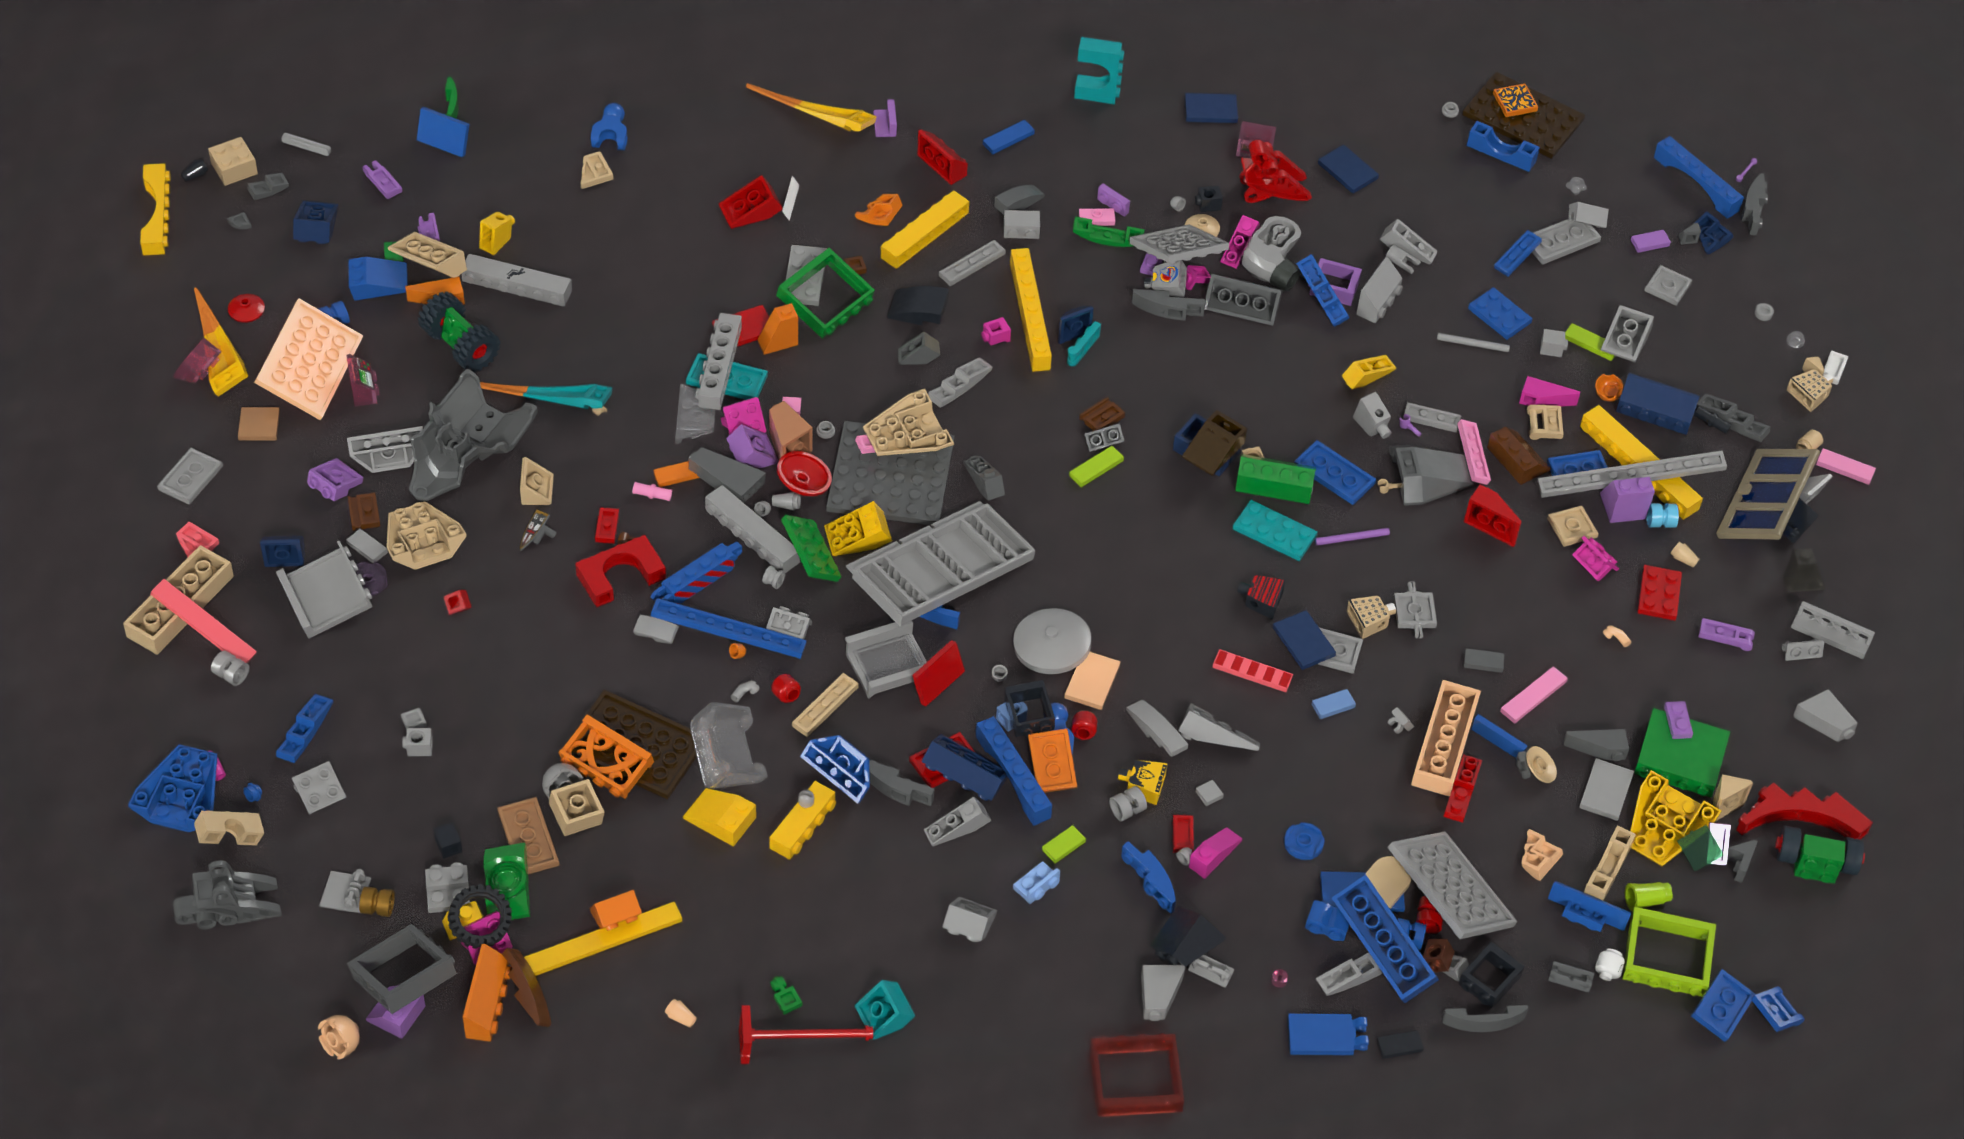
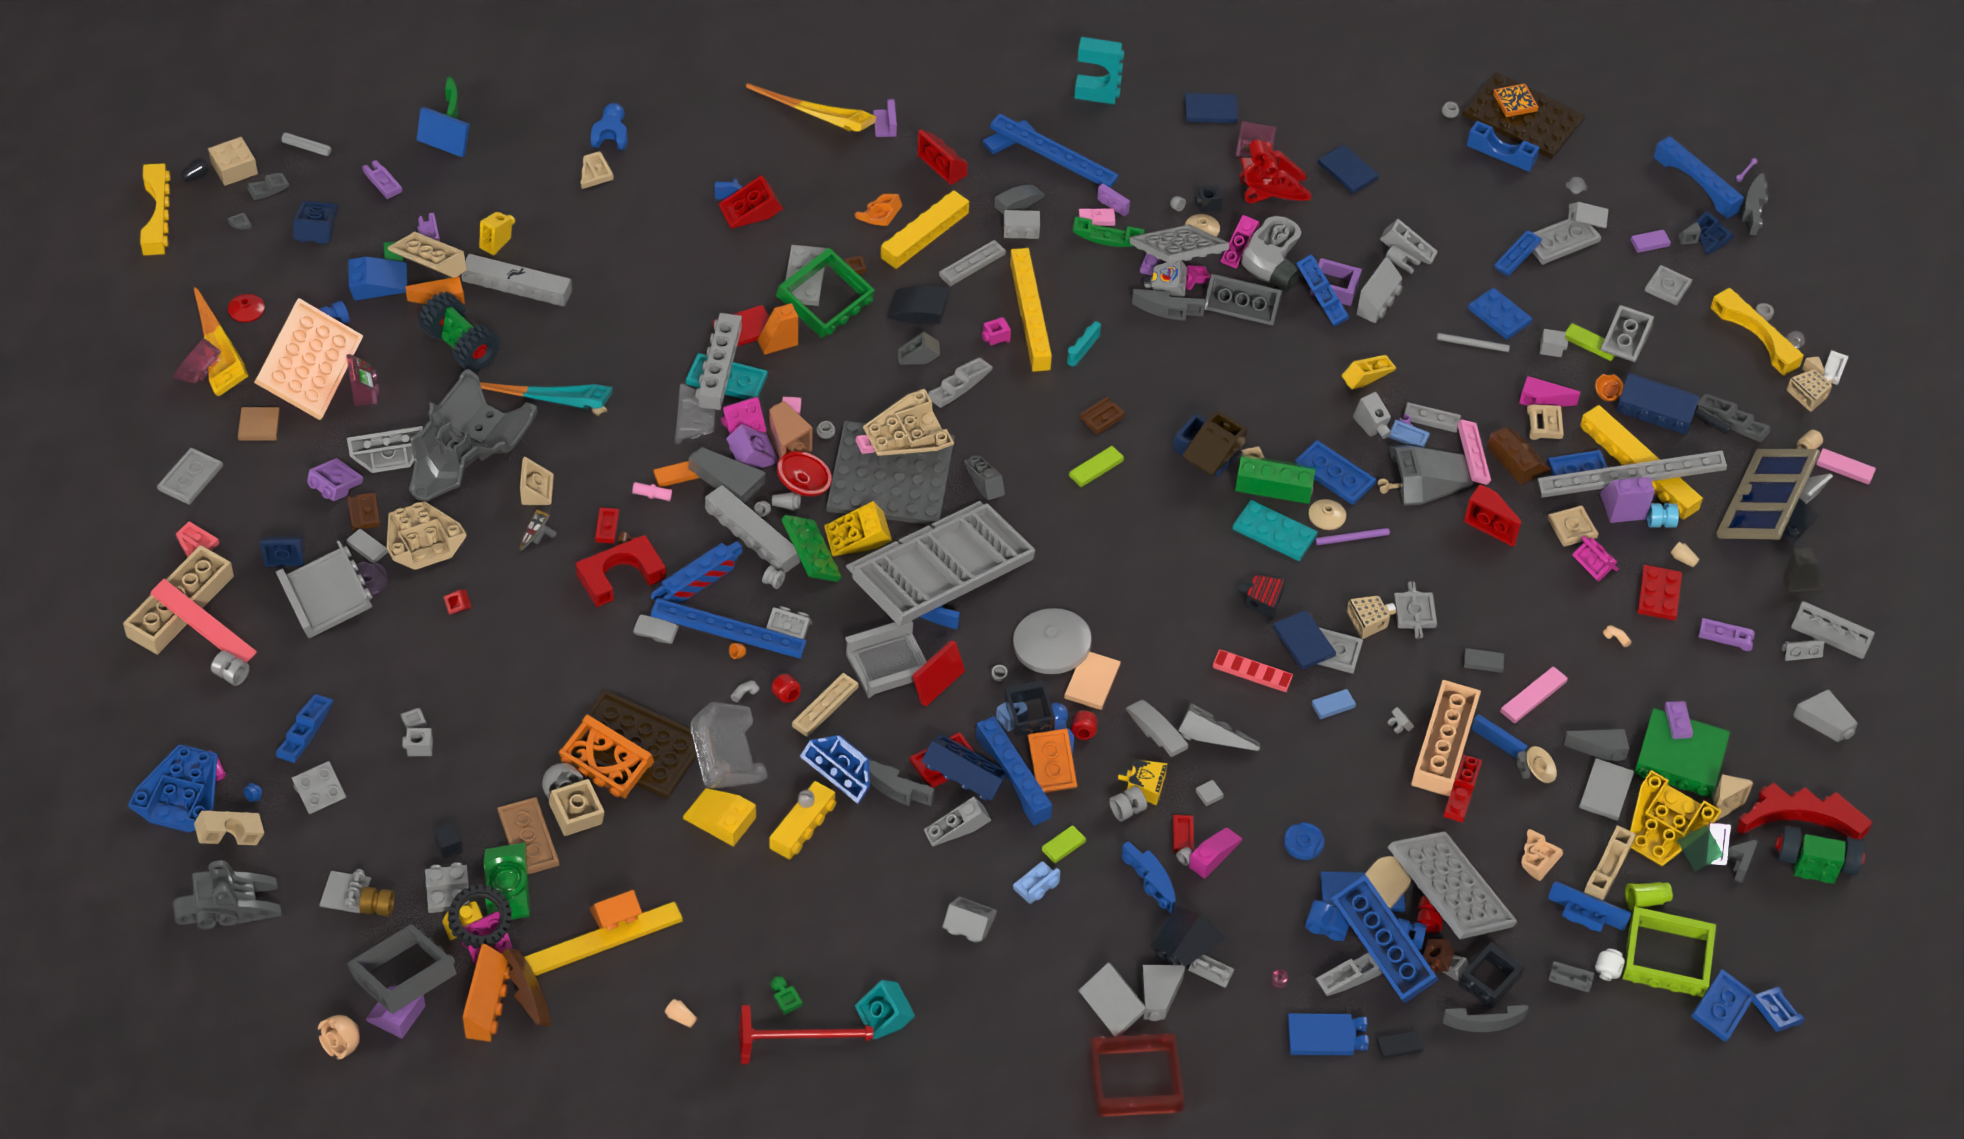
(726, 189): none -> blue slope
(790, 198): white sticker -> none
(1053, 151): none -> blue plate
(1074, 323): dark blue slope -> none
(1104, 437): dark grey slope -> none
(1113, 1000): none -> light grey tile
(1327, 514): none -> tan dish
(1408, 434): none -> medium blue tile
(1734, 309): none -> yellow arch

